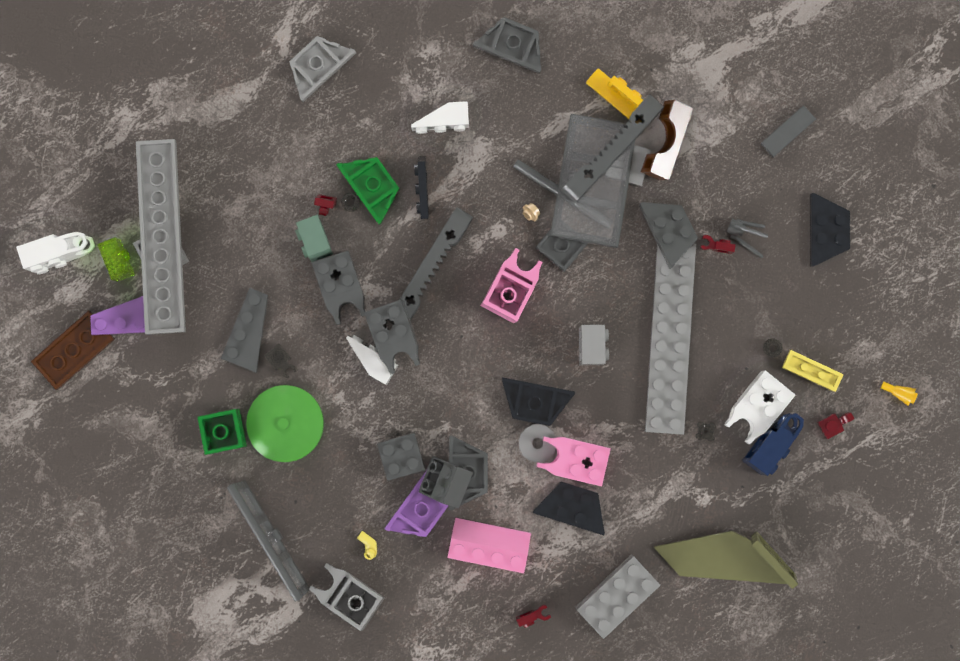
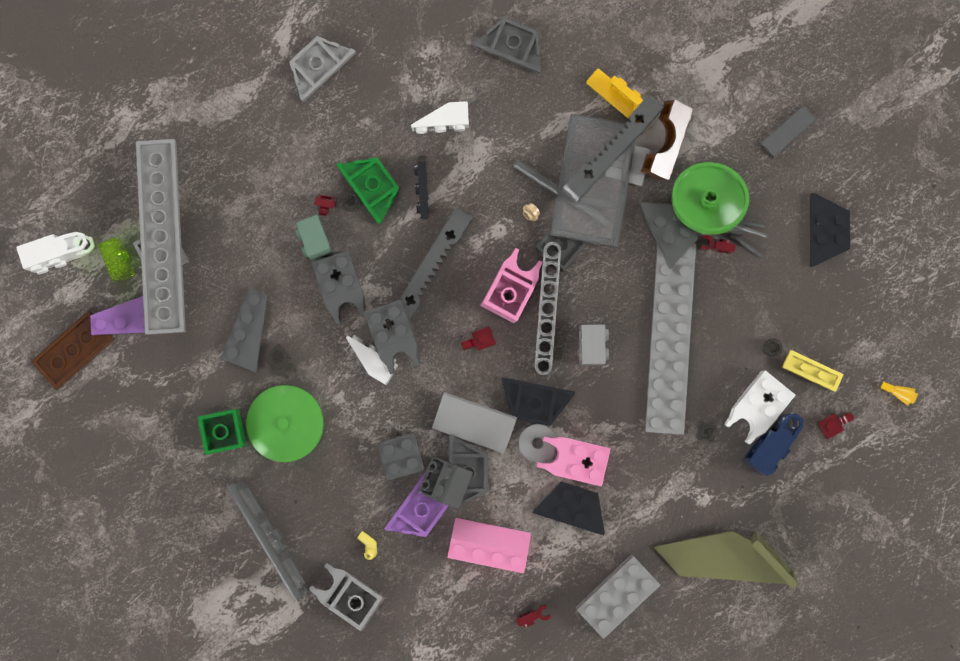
(474, 422): none -> light grey tile
(481, 339): none -> dark red plate
(545, 298): none -> light grey beam
(710, 198): none -> bright green dish

